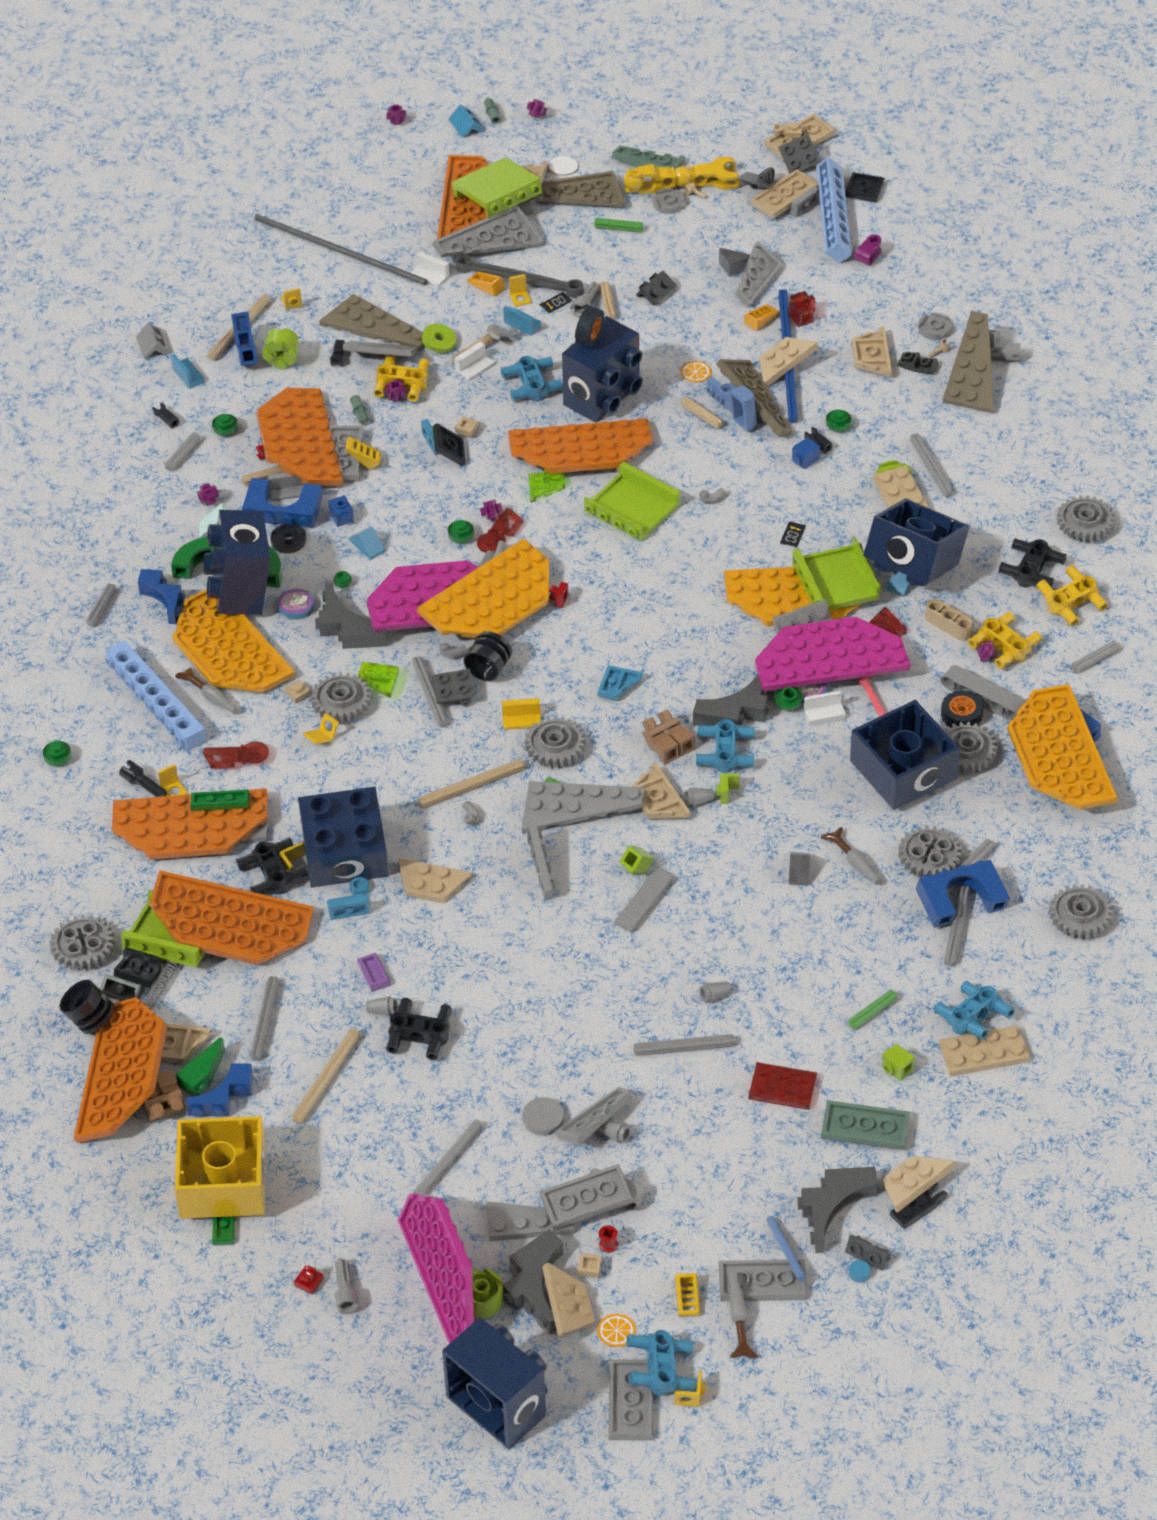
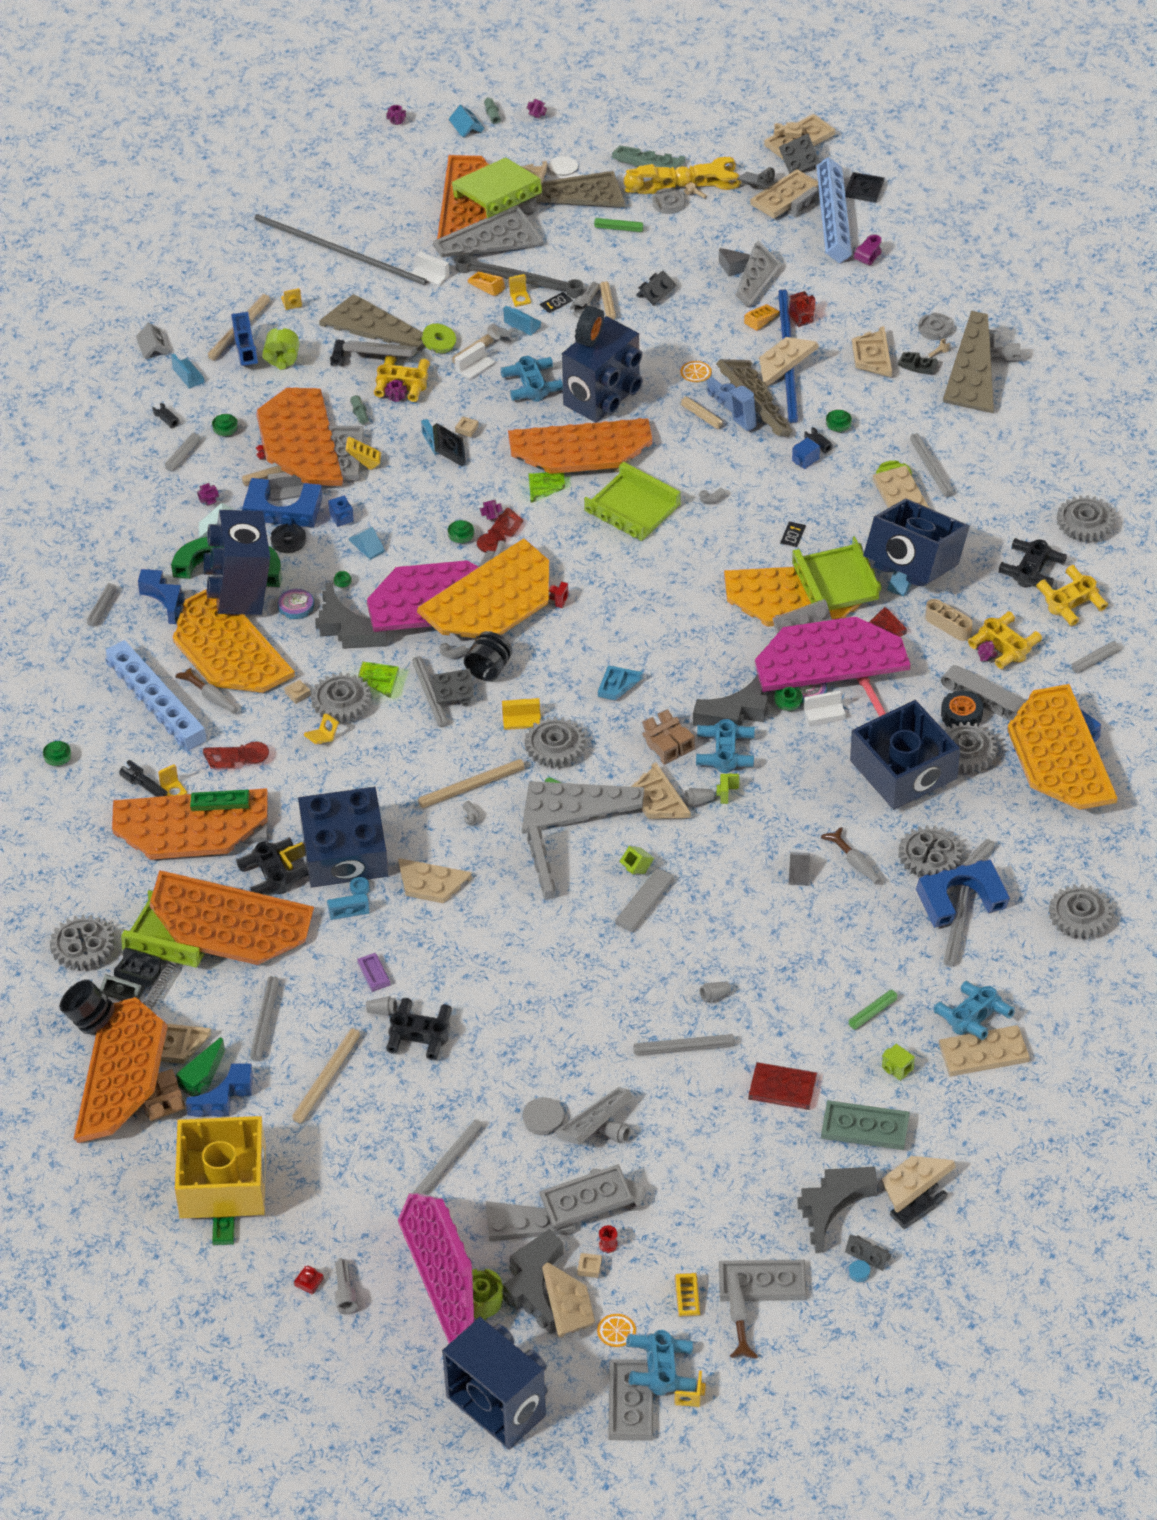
(786, 1248): medium blue bar -> none

